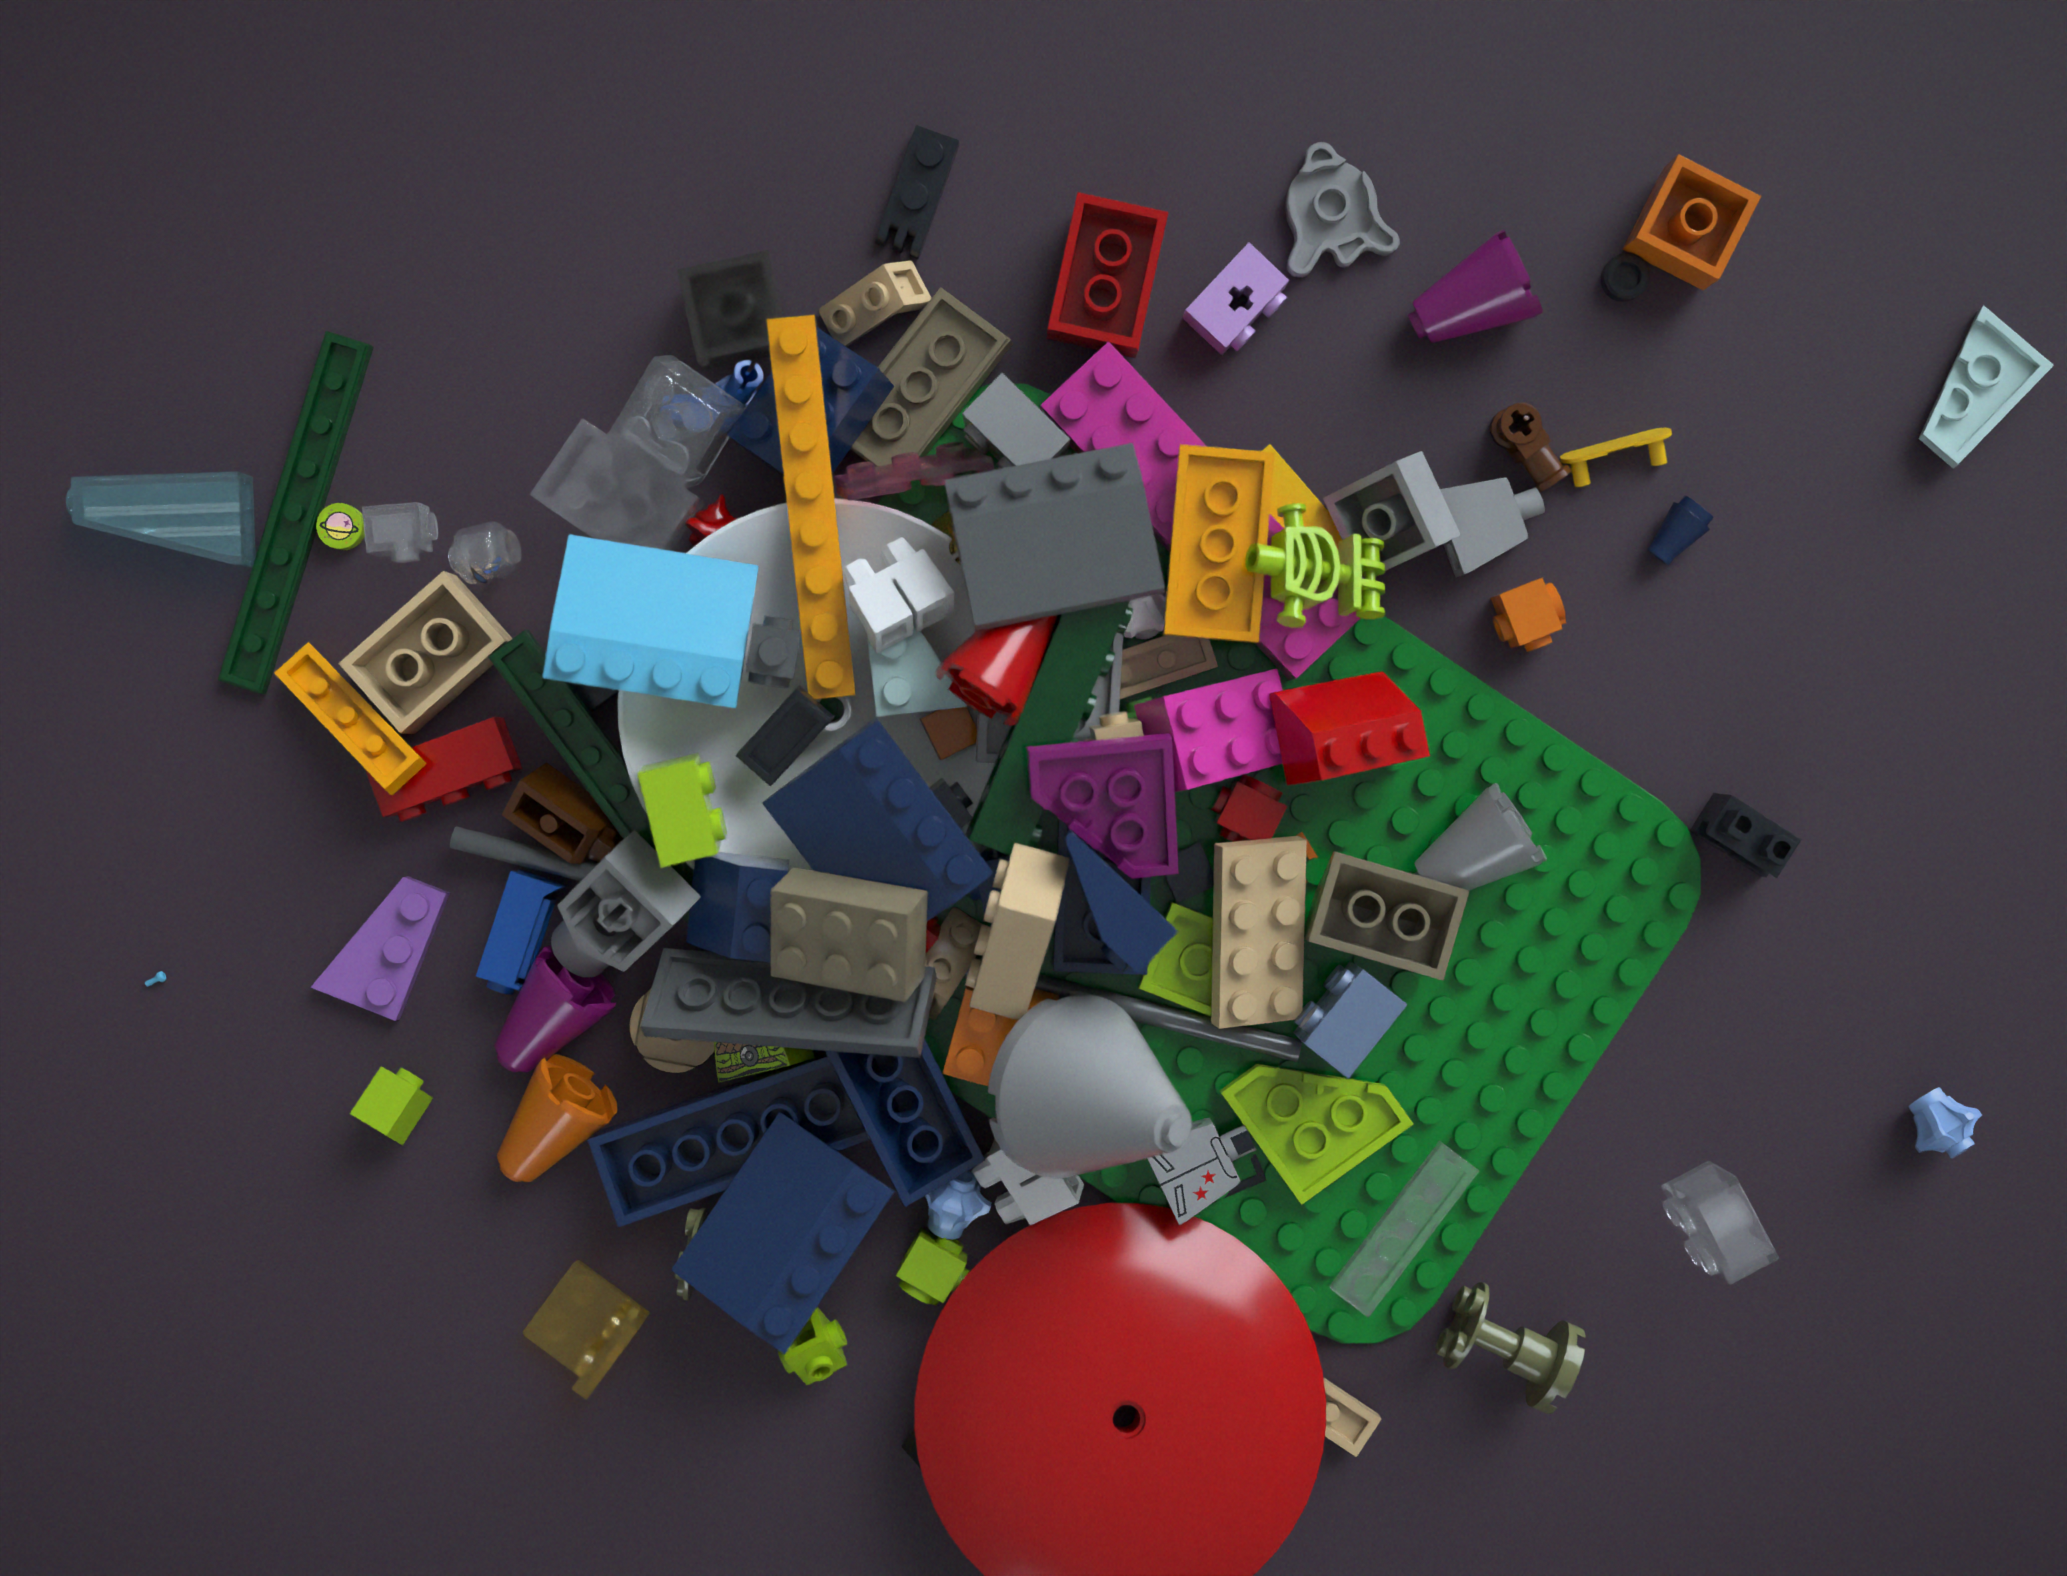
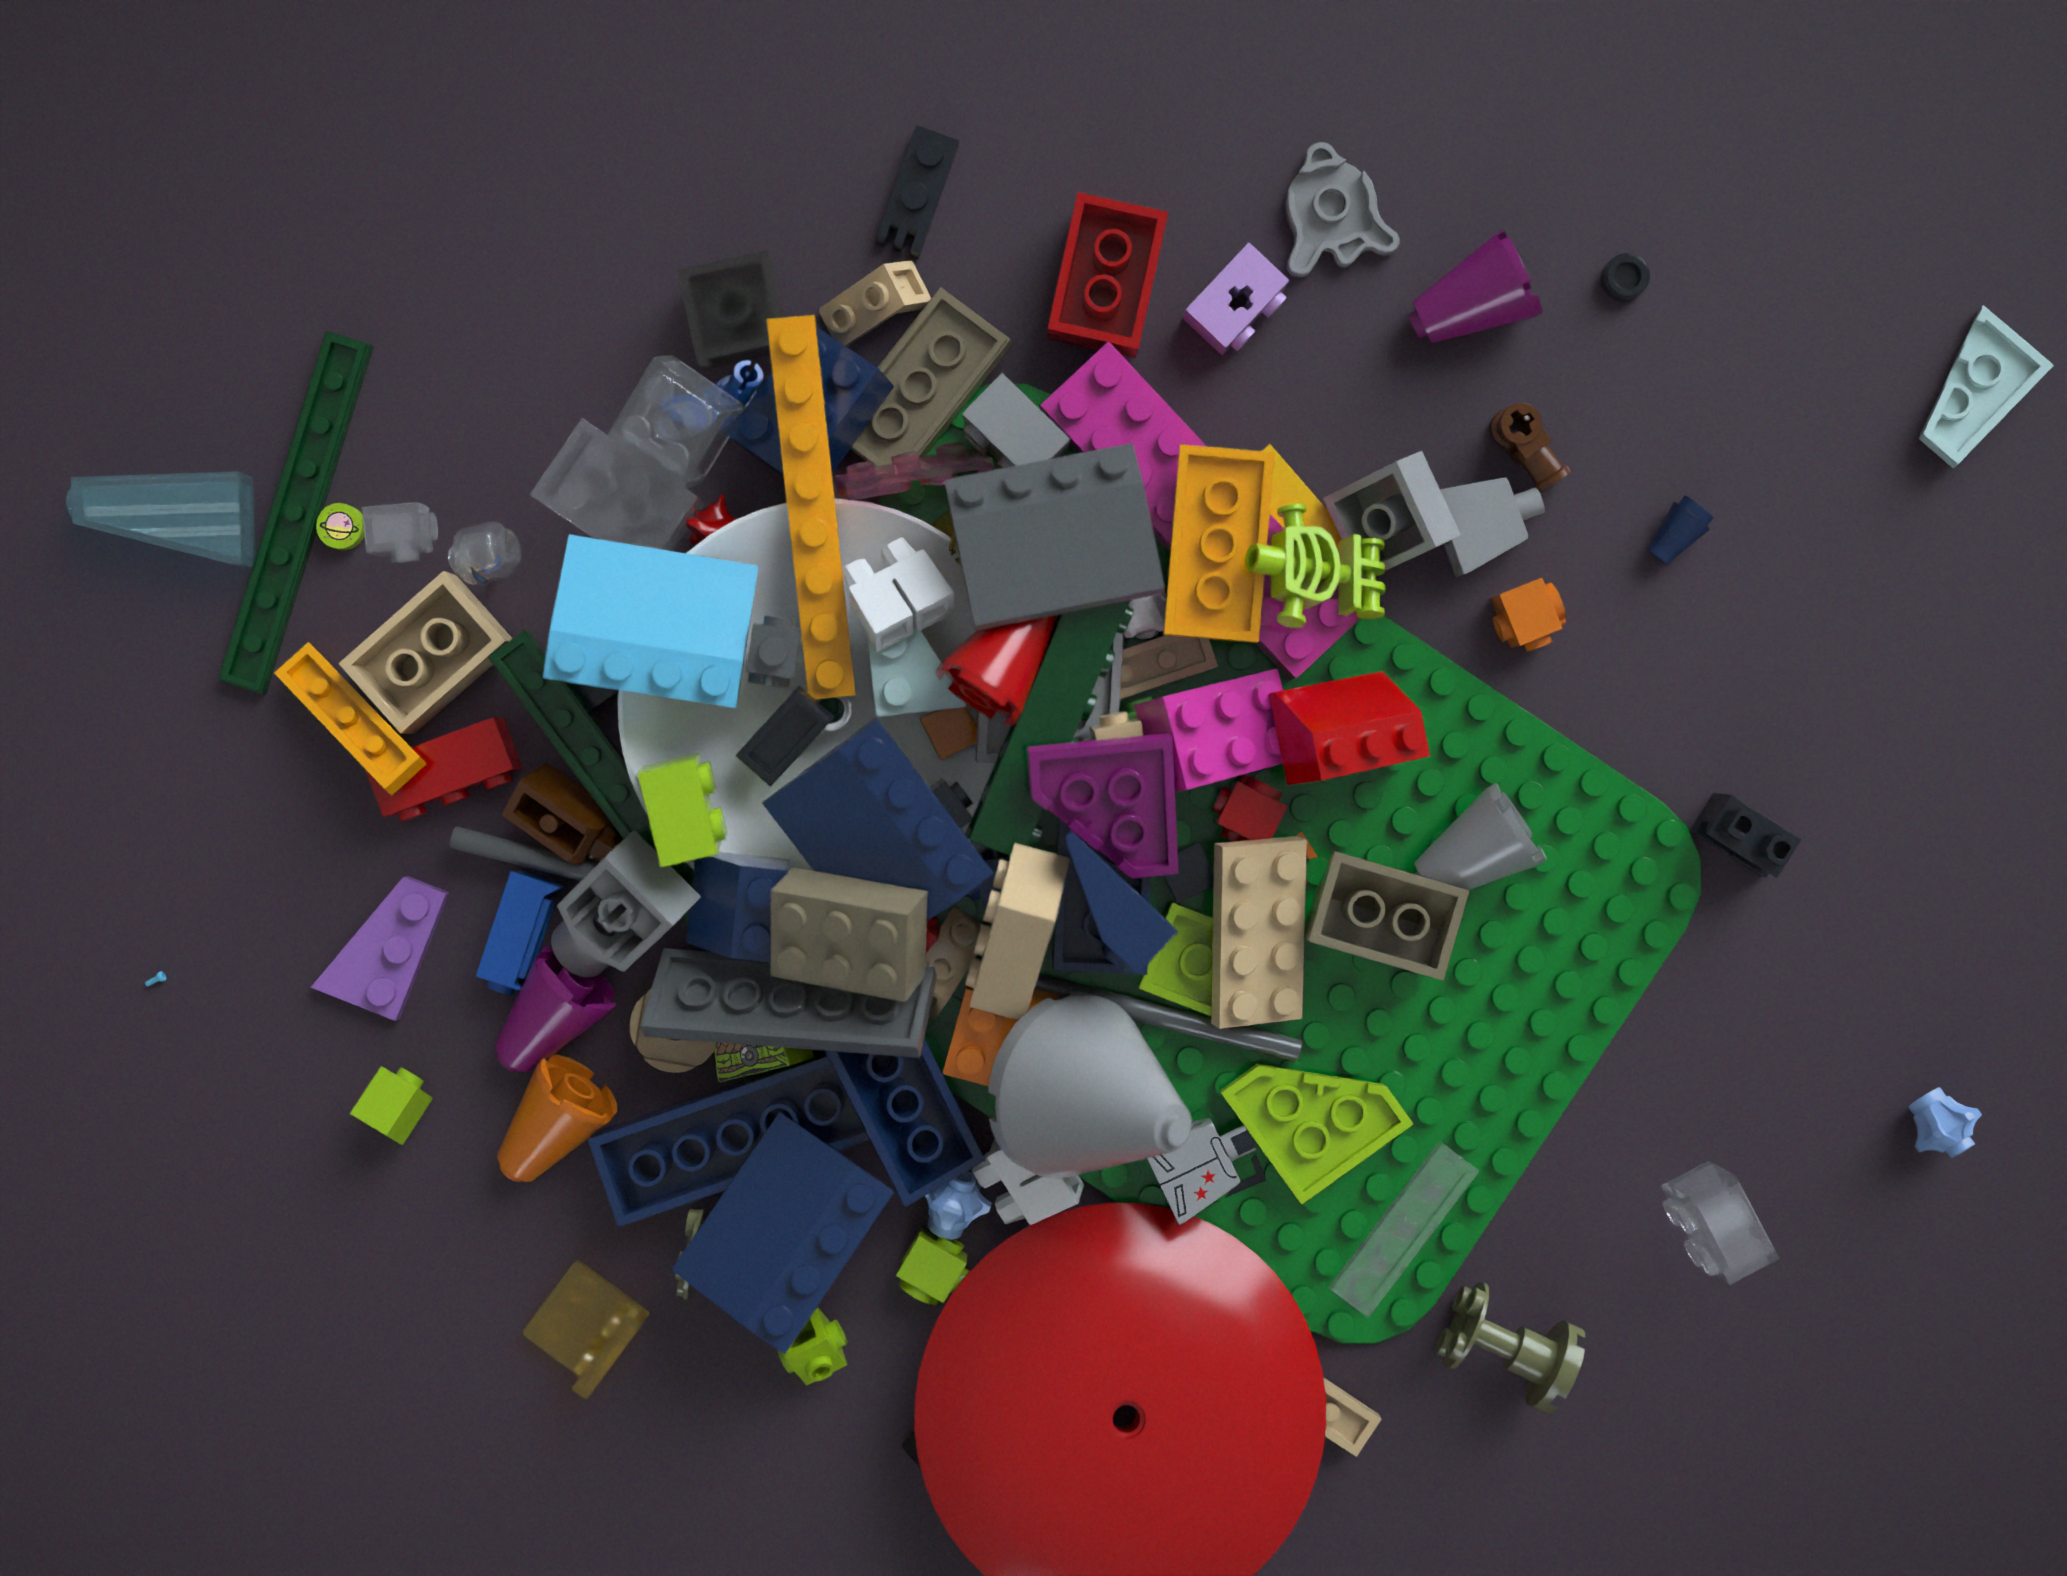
(1348, 1017): sand blue brick -> none
(1652, 437): yellow piece -> none
(1691, 222): orange brick -> none

